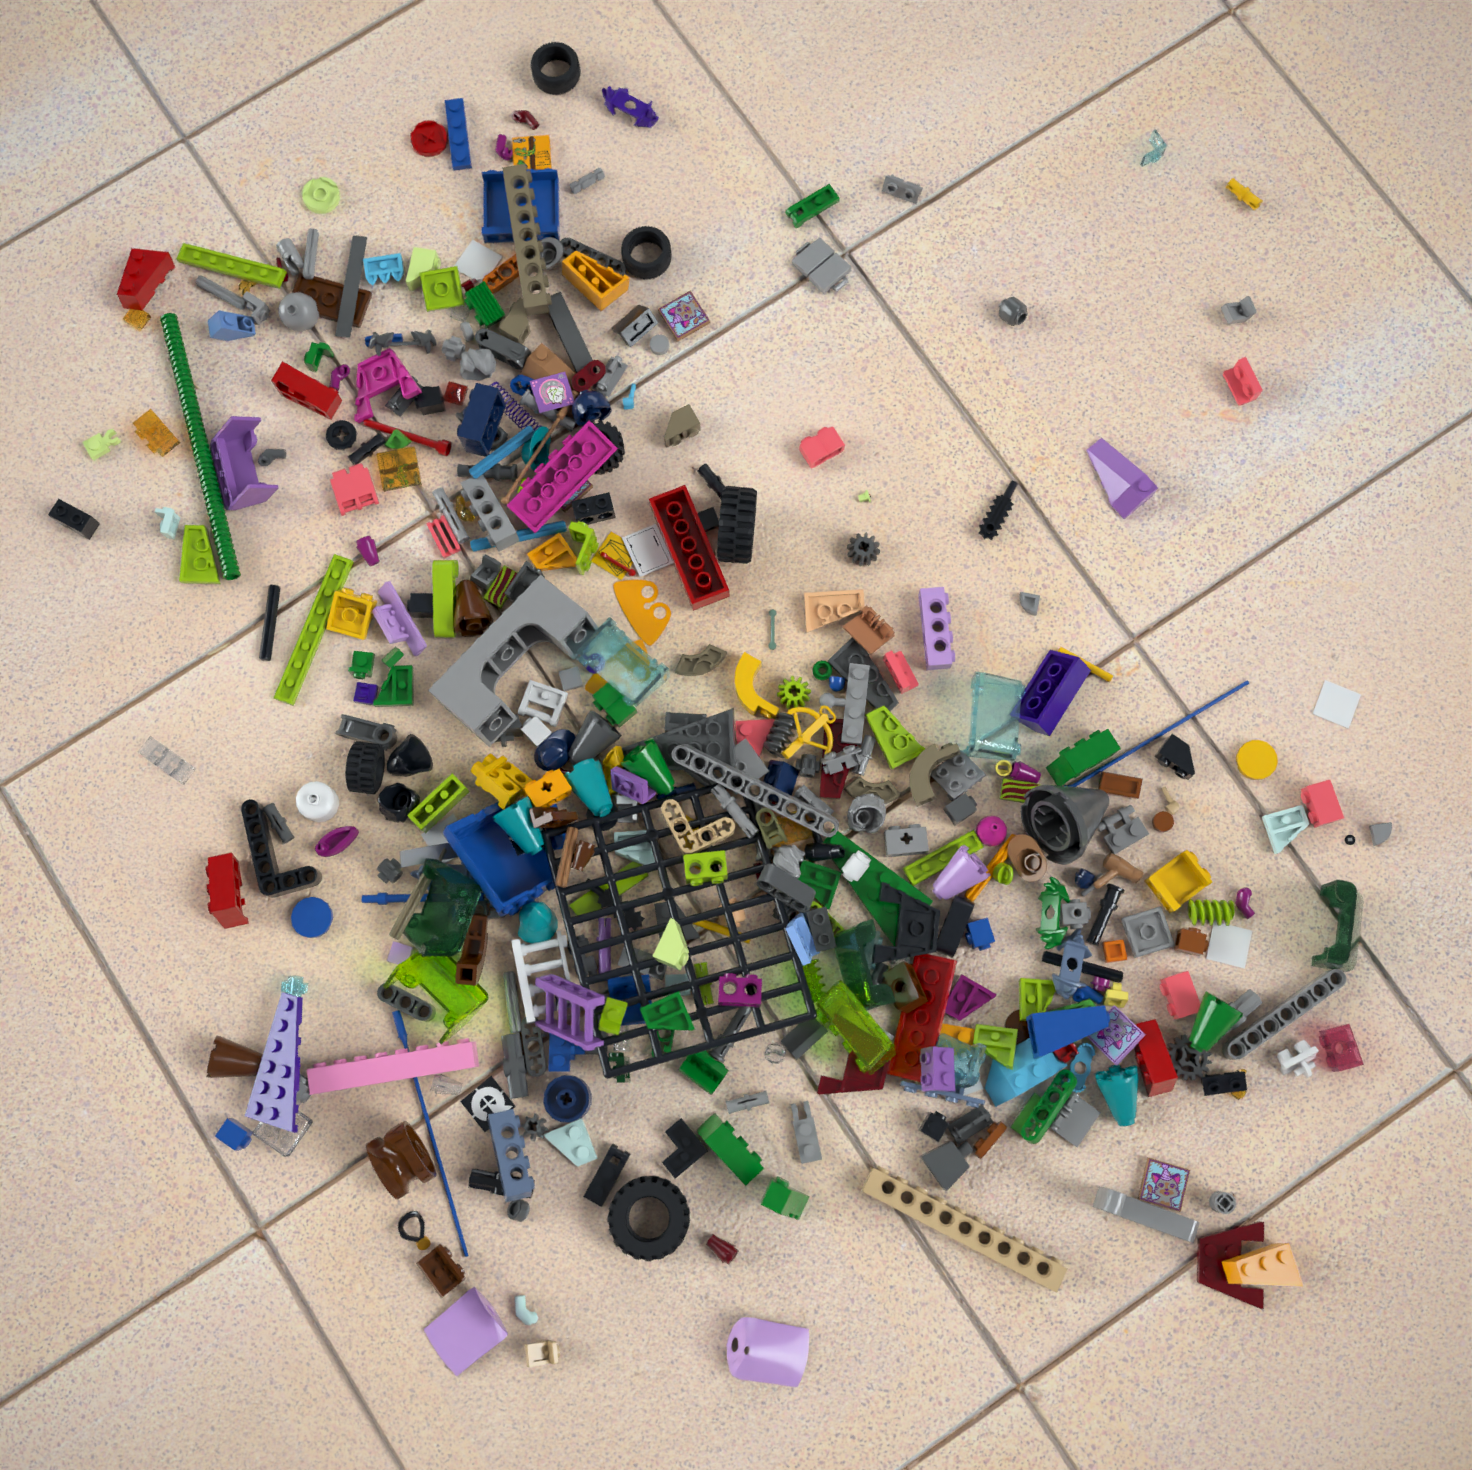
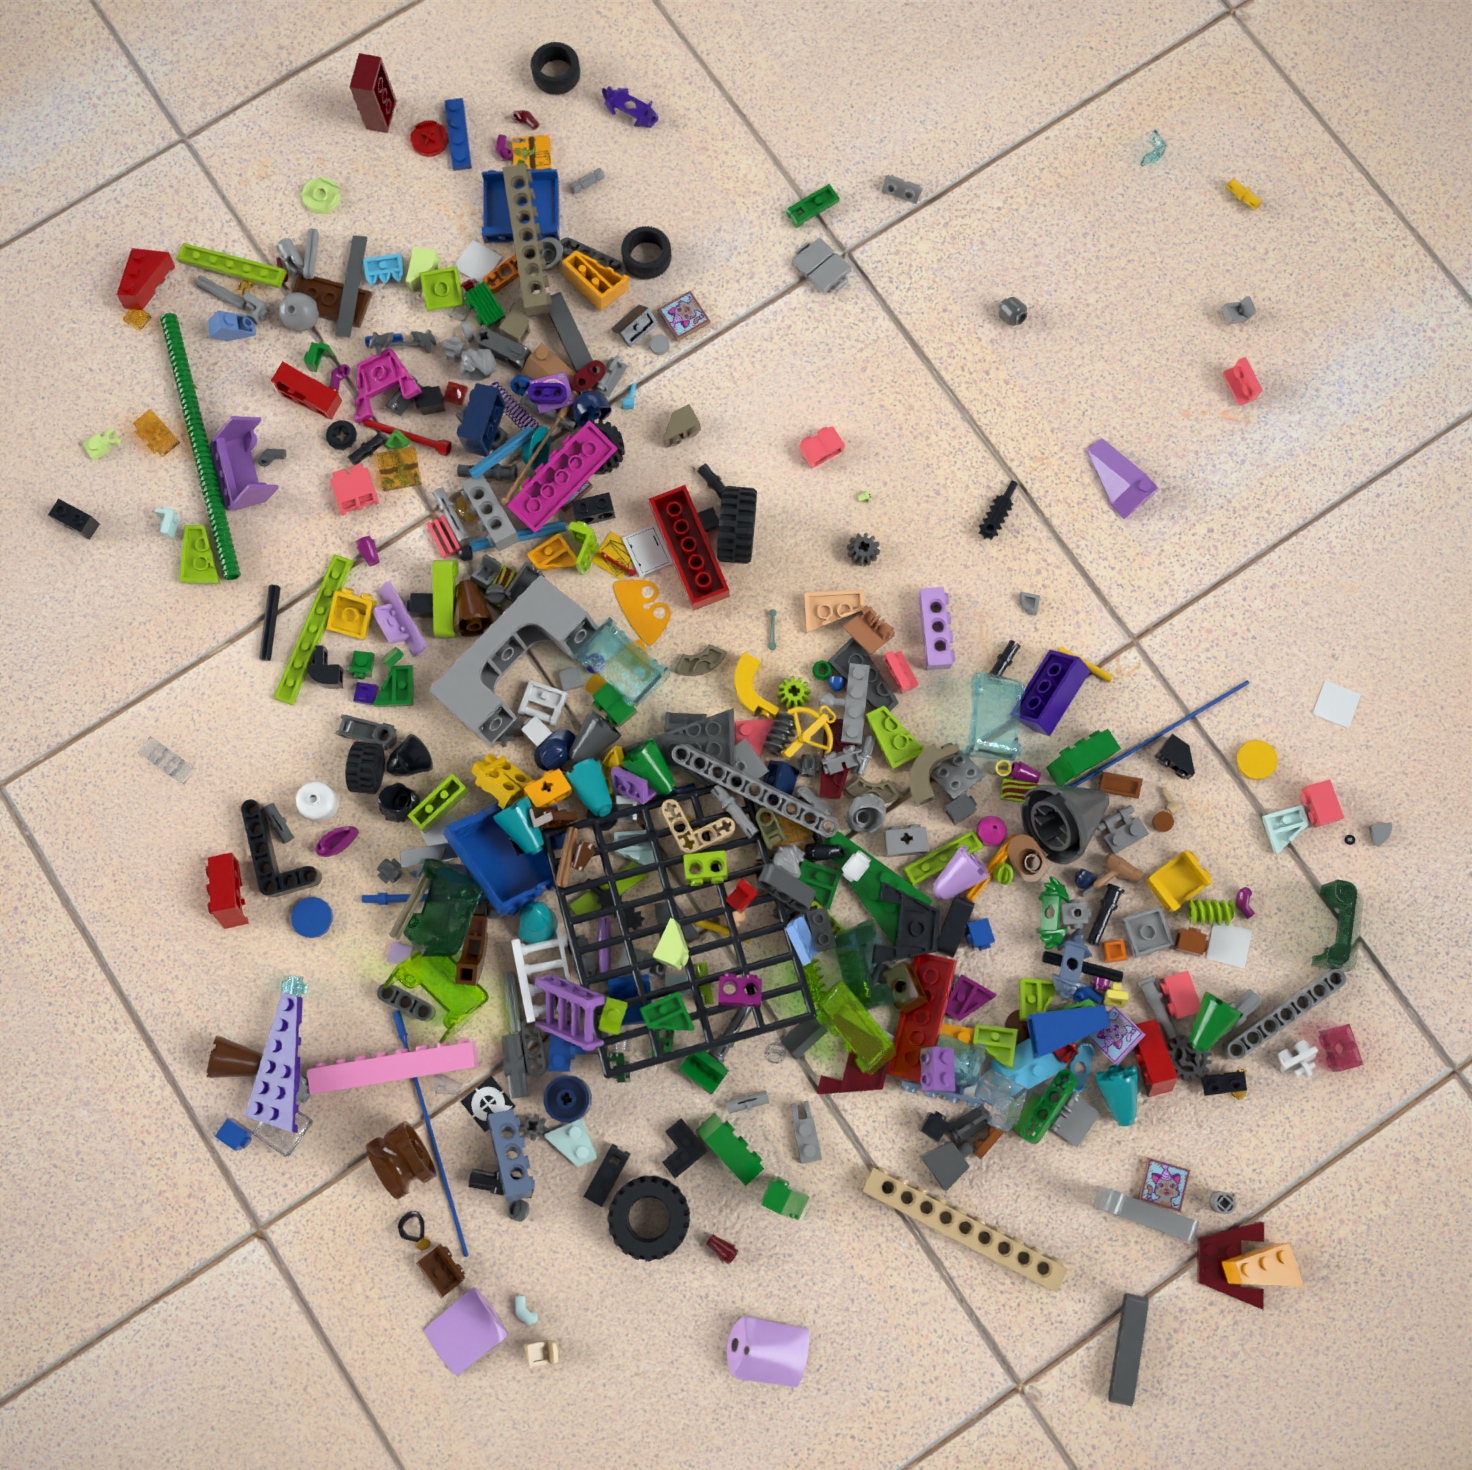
(323, 674): none -> black brick
(373, 93): none -> dark red brick
(465, 553): none -> black hinge
(496, 594): none -> dark grey tile
(547, 393): none -> dark purple plate
(741, 896): none -> red panel
(1004, 1097): none -> clear brick
(1005, 659): none -> black pin
(1128, 1349): none -> dark grey beam
(1154, 997): none -> light grey pin

